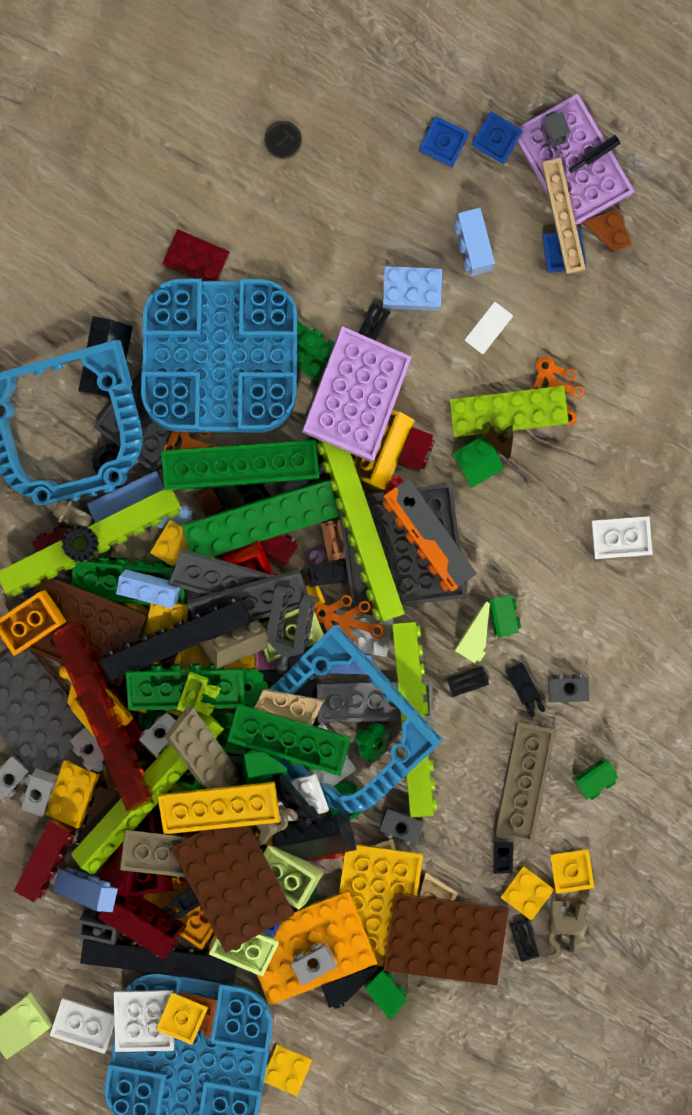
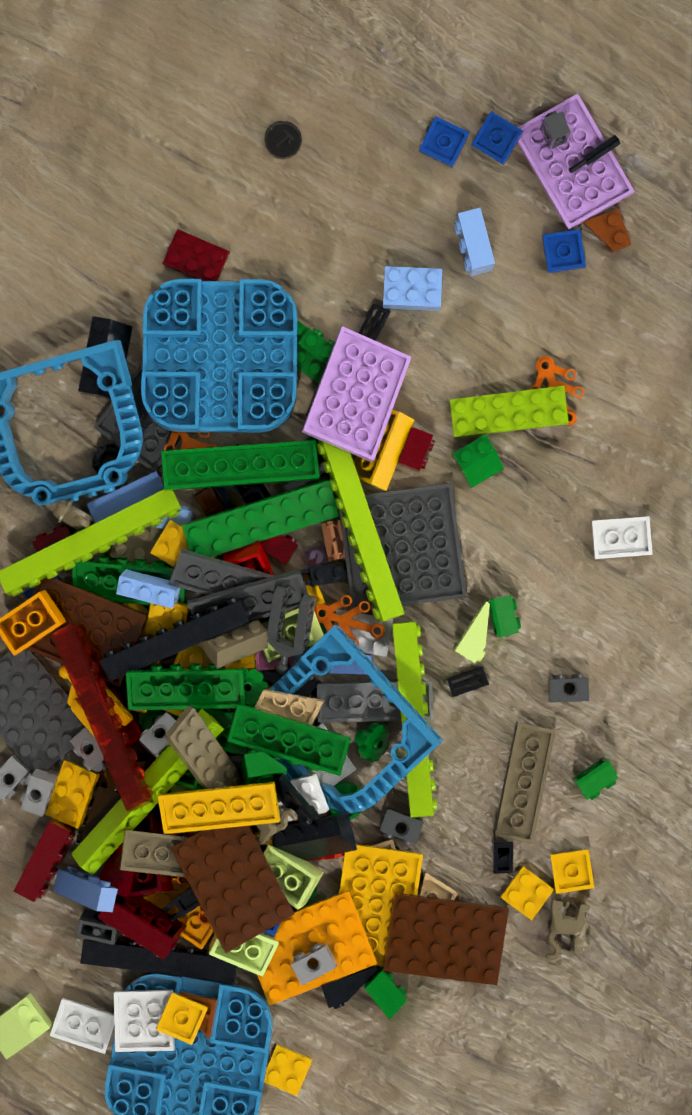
(69, 538): black tyre -> none
(193, 693): lime plate -> none
(427, 534): piece -> none
(488, 328): white sticker -> none
(500, 440): dark brown slope -> none
(519, 924): black tile -> none
(524, 687): black hinge -> none
(563, 216): tan plate -> none

